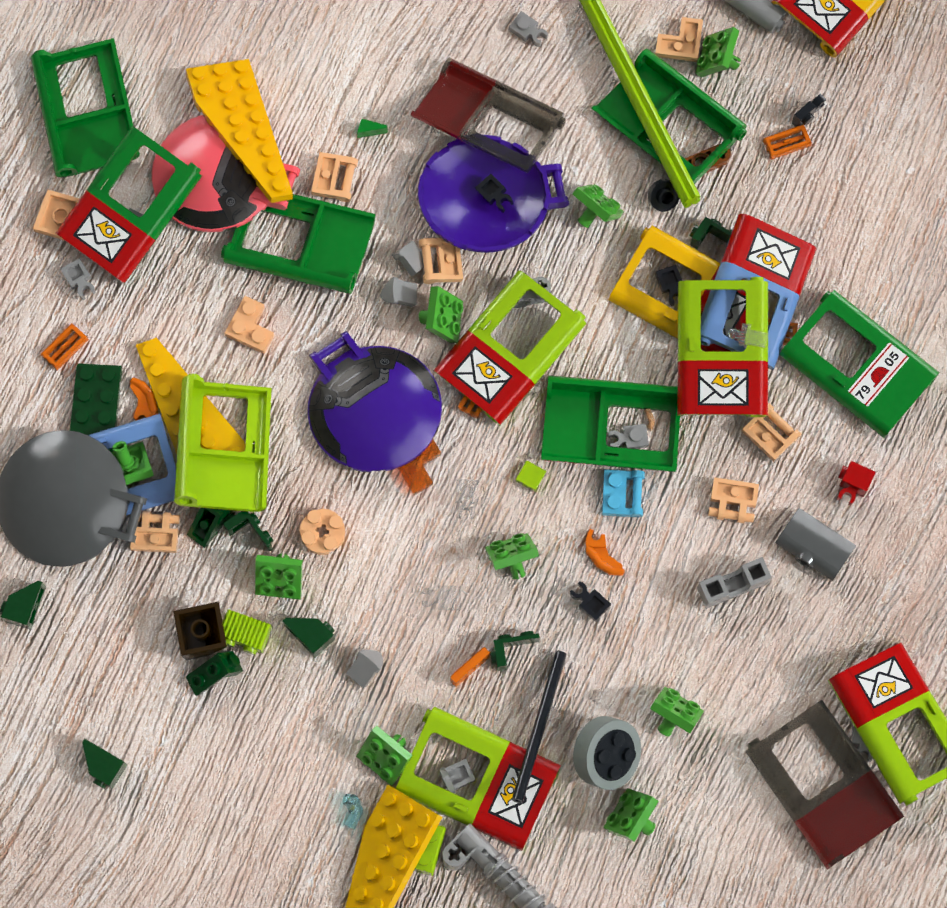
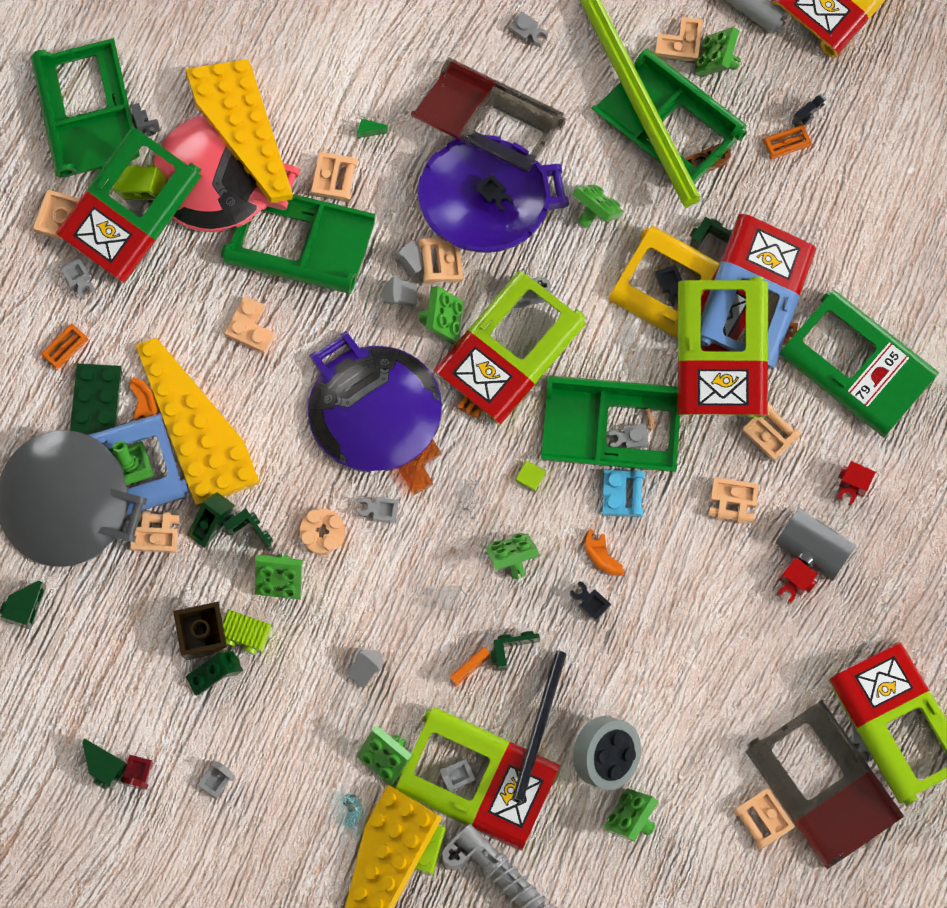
(137, 772): none -> dark red tile
(140, 183): none -> lime brick
(147, 127): none -> dark grey bracket
(216, 779): none -> light grey tile
(219, 476): lime piece -> none
(311, 633): dark green slope -> none
(383, 509): none -> light grey plate
(663, 195): black plate -> none
(676, 711): bright green plate -> none
(745, 579): light grey arch -> none
(748, 336): clear piece -> none
(770, 814): none -> light nougat plate
(798, 579): none -> red brick

